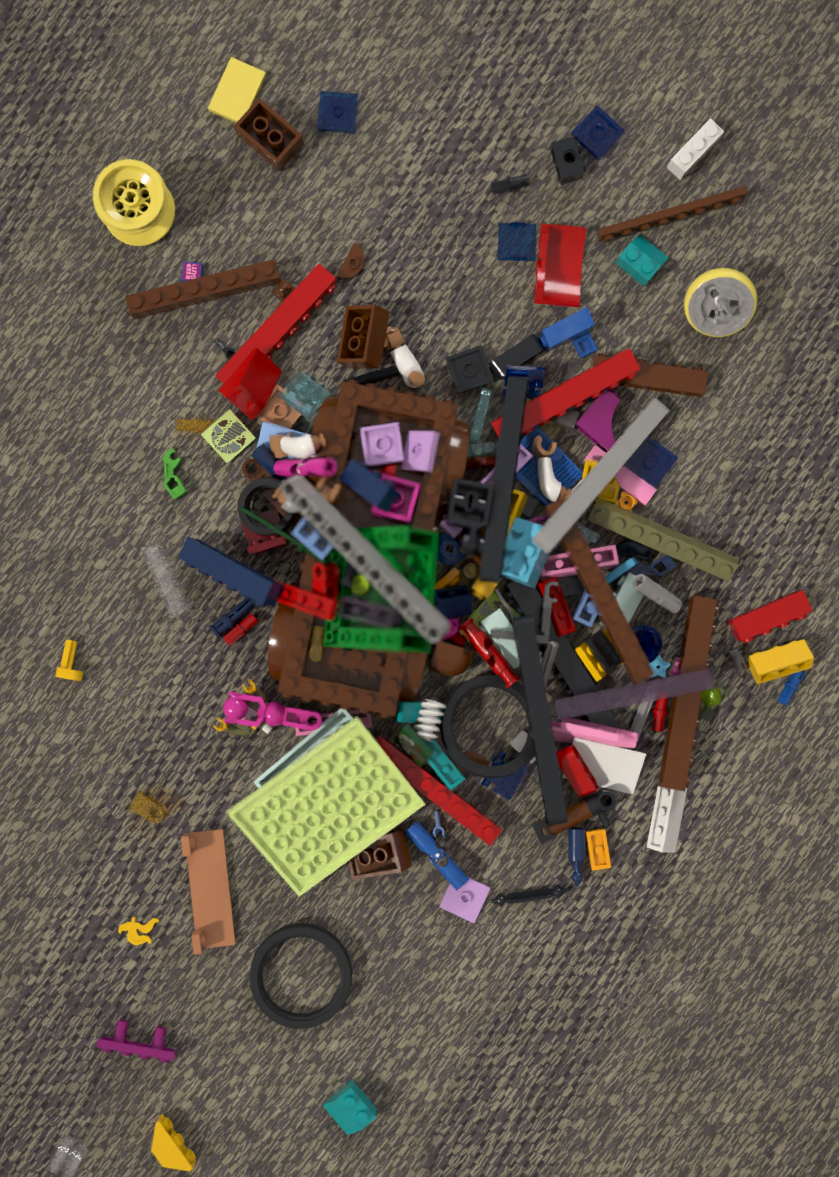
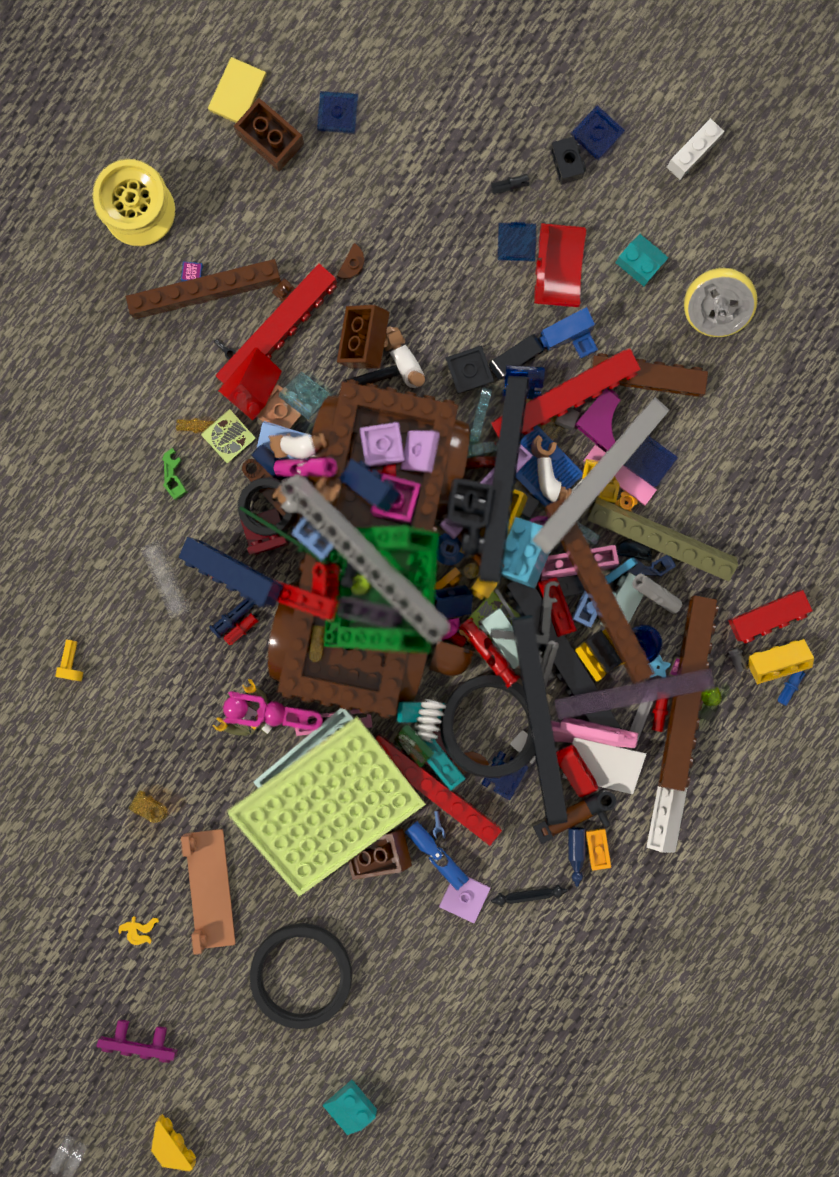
(678, 212): reddish brown plate -> none

